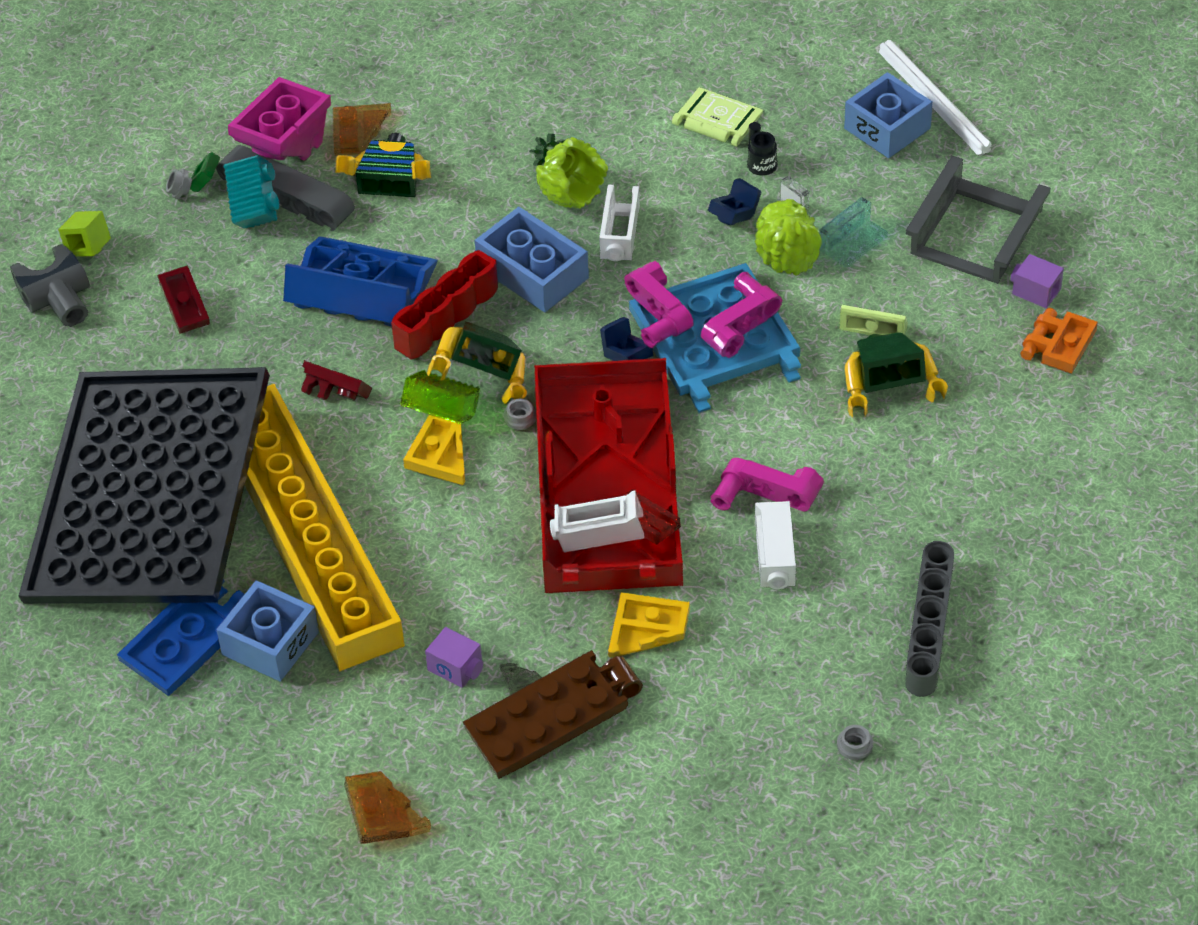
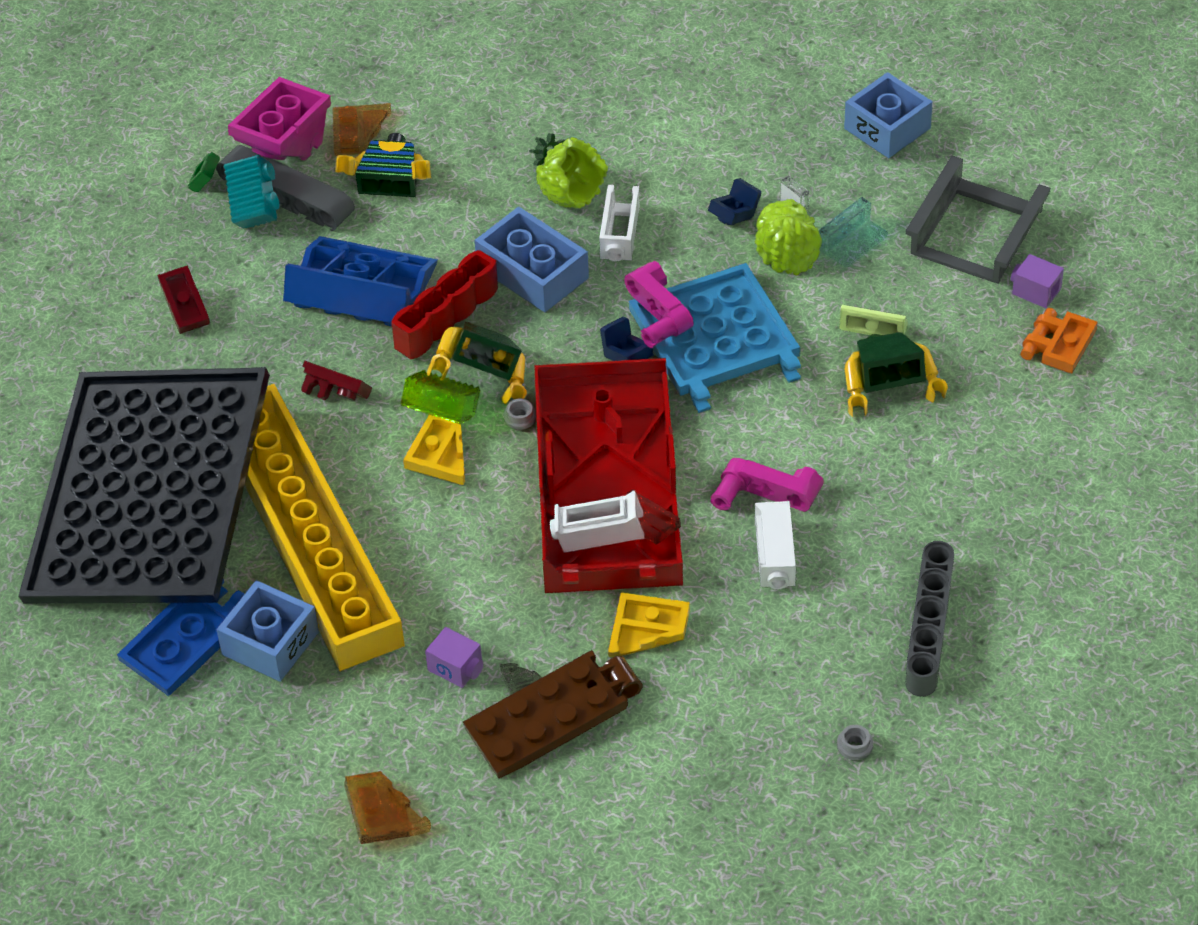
(54, 286): dark grey connector -> none
(85, 233): lime brick -> none
(178, 183): light grey plate -> none
(717, 116): yellowish green piece -> none
(727, 328): dark pink beam -> none
(761, 151): black piece -> none
(941, 103): white axle -> none

